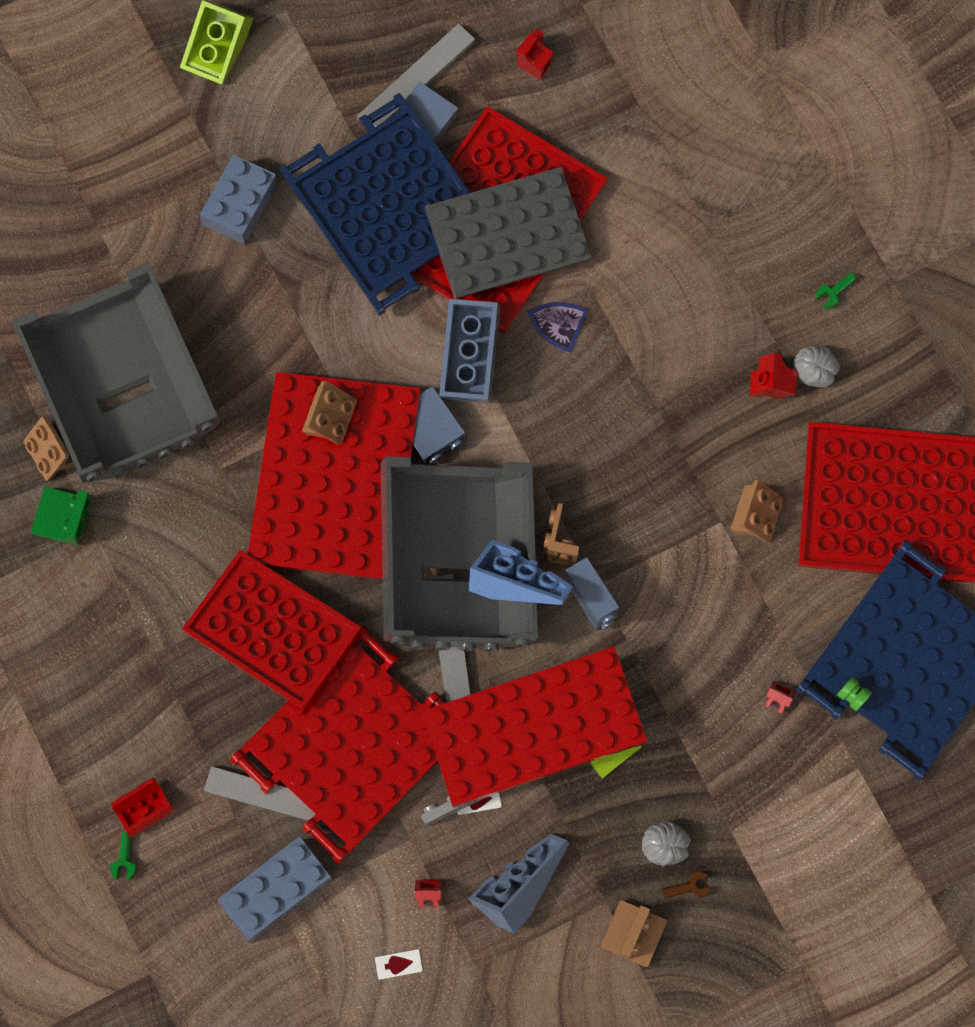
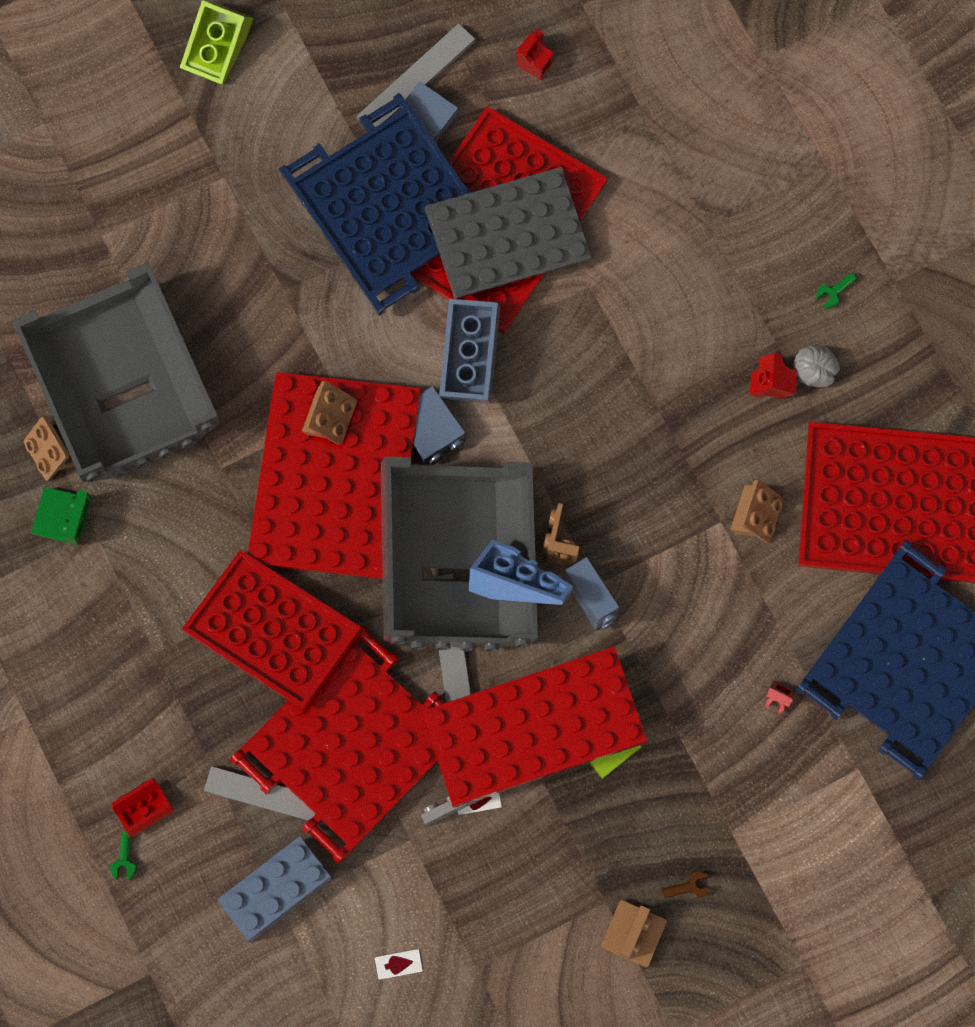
(239, 199): sand blue brick -> none
(427, 891): red tile -> none
(515, 893): sand blue wedge -> none
(558, 323): clear purple shield -> none
(665, 843): light grey hair -> none
(854, 693): bright green wheel -> none

